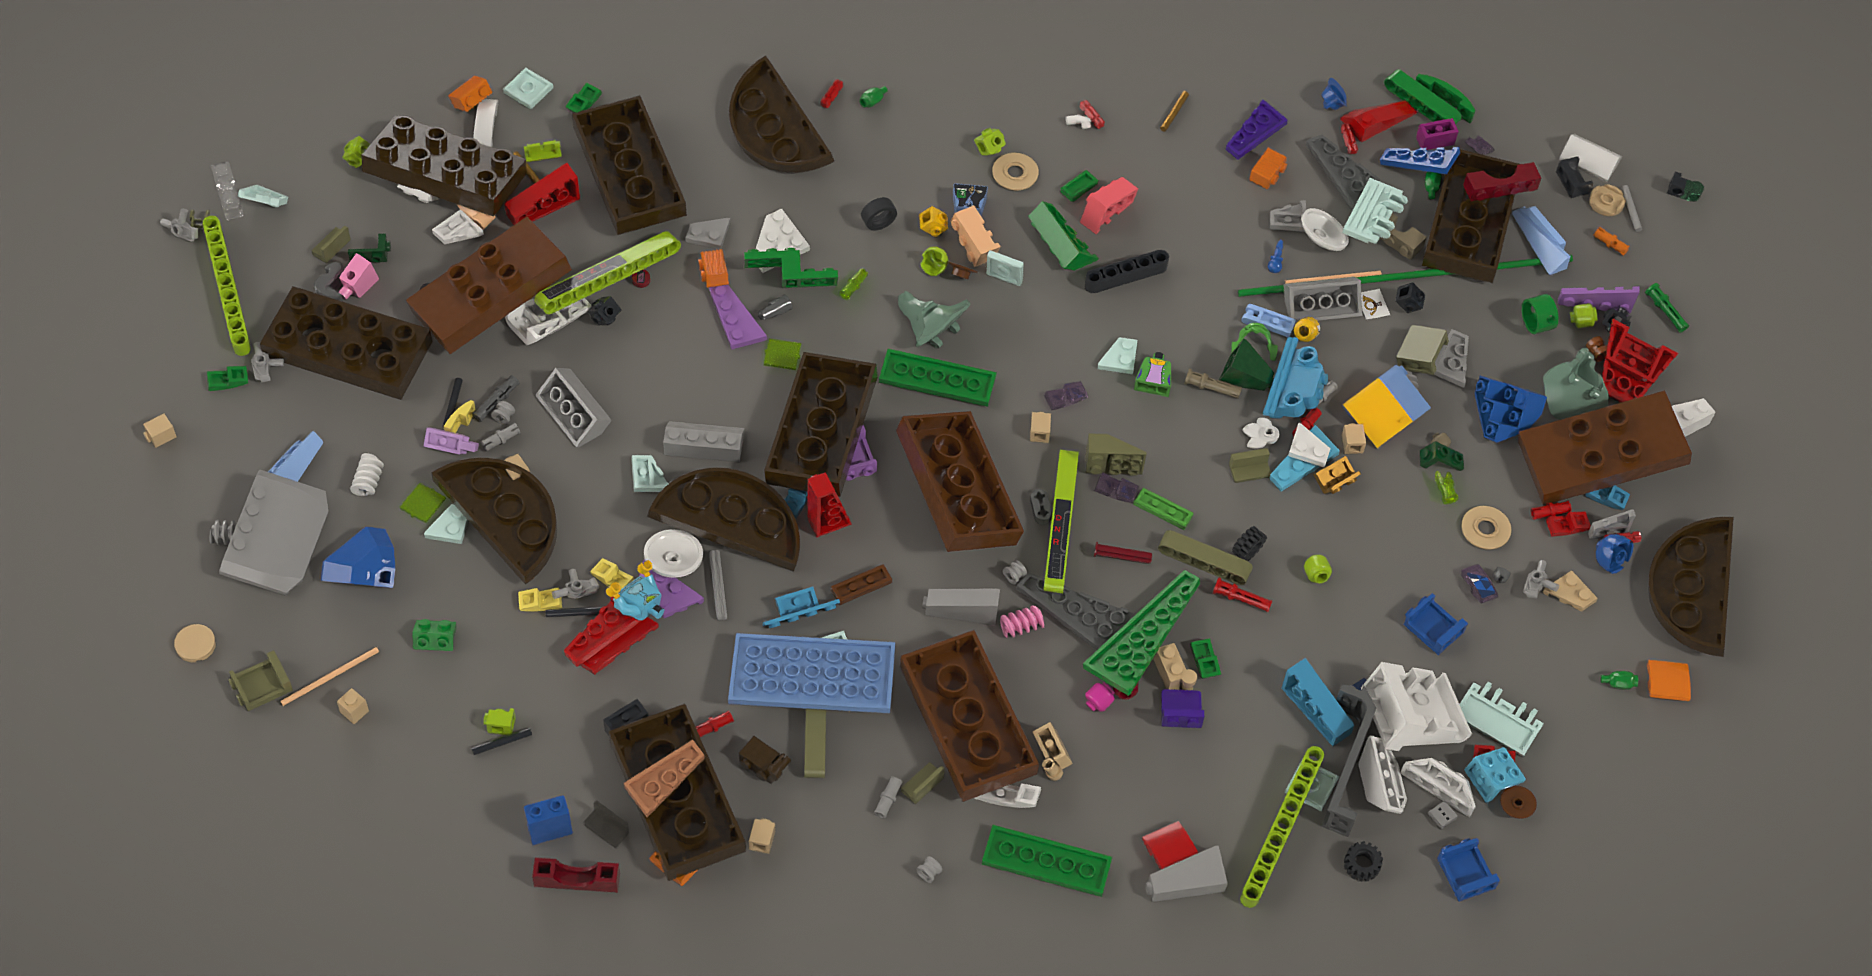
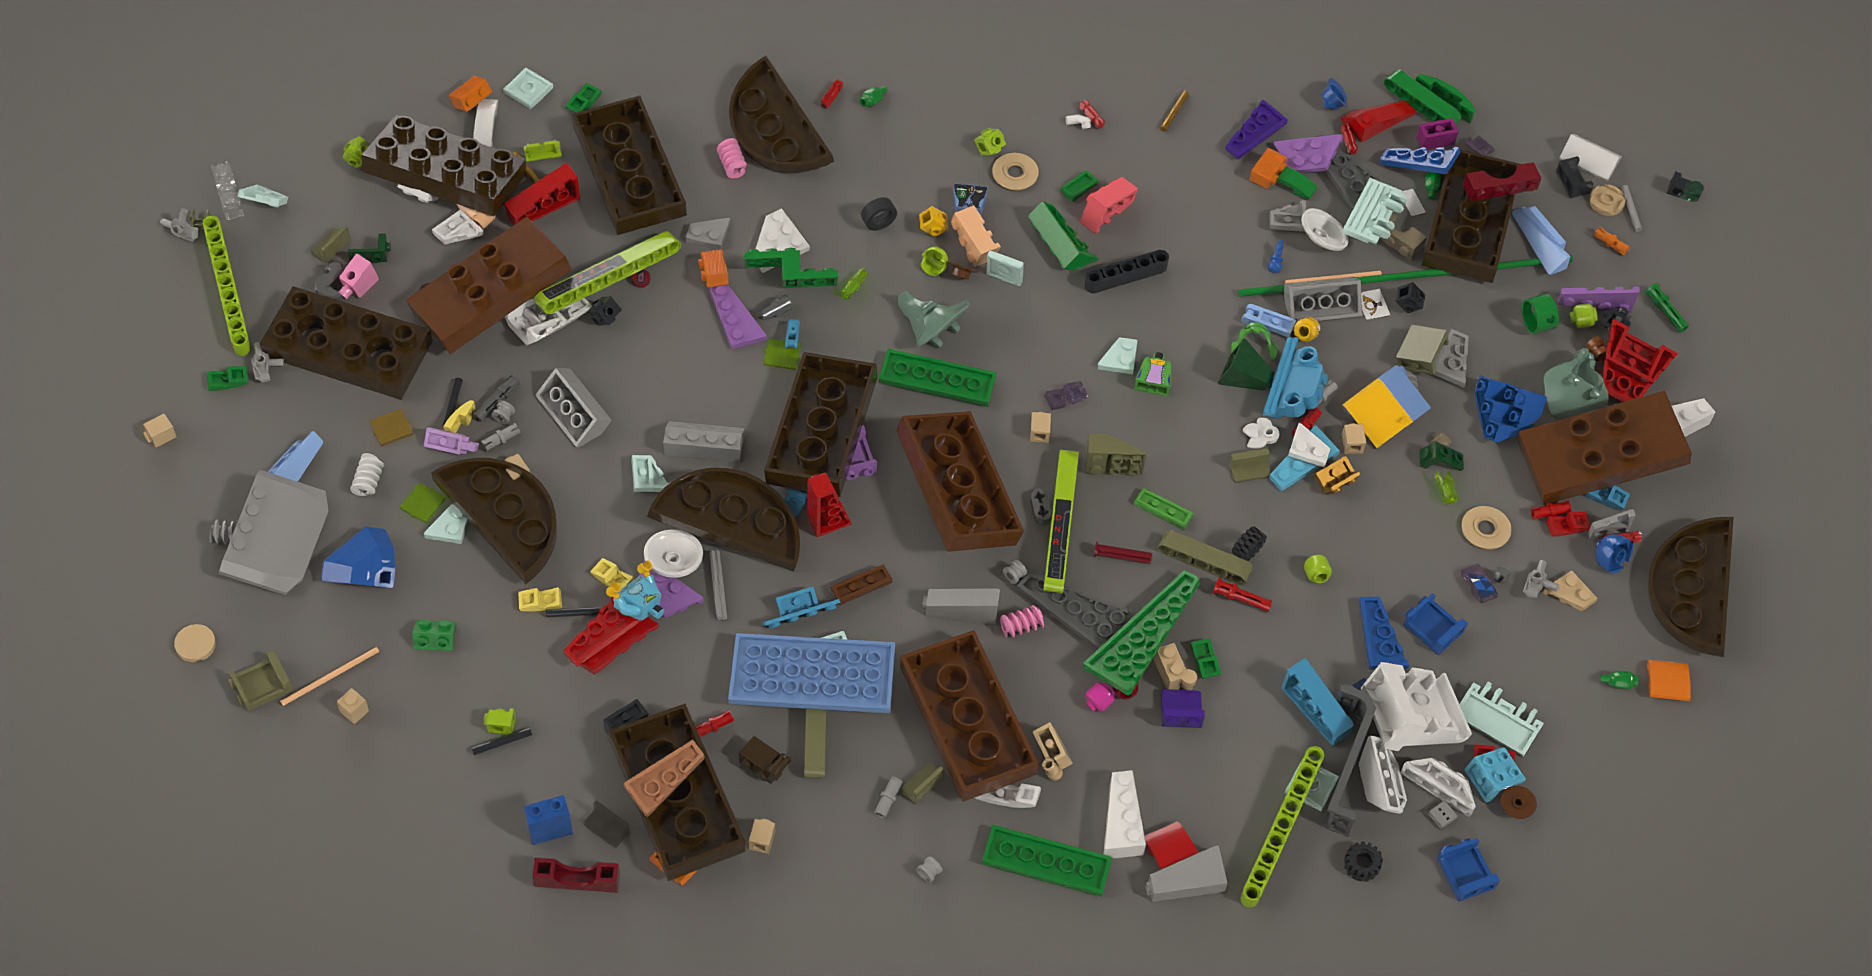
(391, 427): none -> clear yellow piece
(577, 588): light grey piece -> none
(731, 158): none -> bright pink piece
(792, 333): none -> dark azure bar
(1113, 488): clear purple slope -> none
(1123, 825): none -> white wedge
(1204, 381): dark tan pin -> none
(1298, 182): none -> green slope
(1309, 154): none -> medium lavender wing
(1379, 635): none -> blue wing
(1413, 204): none -> white sticker

